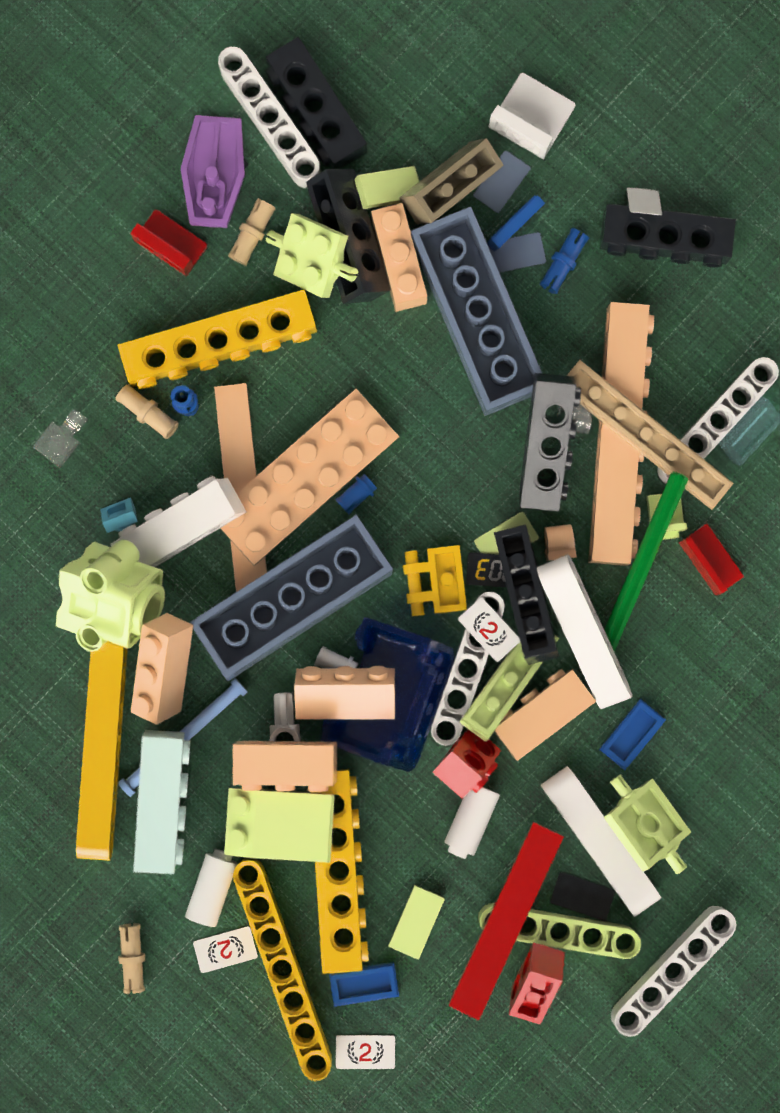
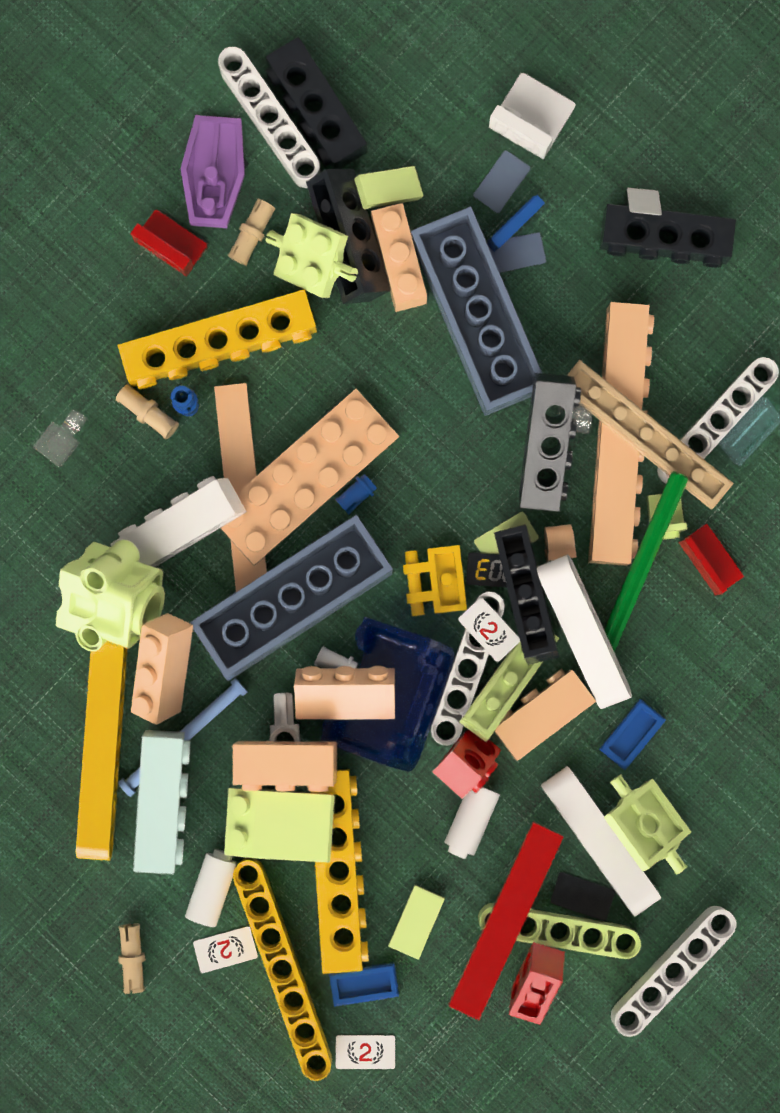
(119, 515): medium azure plate -> none
(451, 181): dark tan brick -> none
(564, 261): blue pin -> none

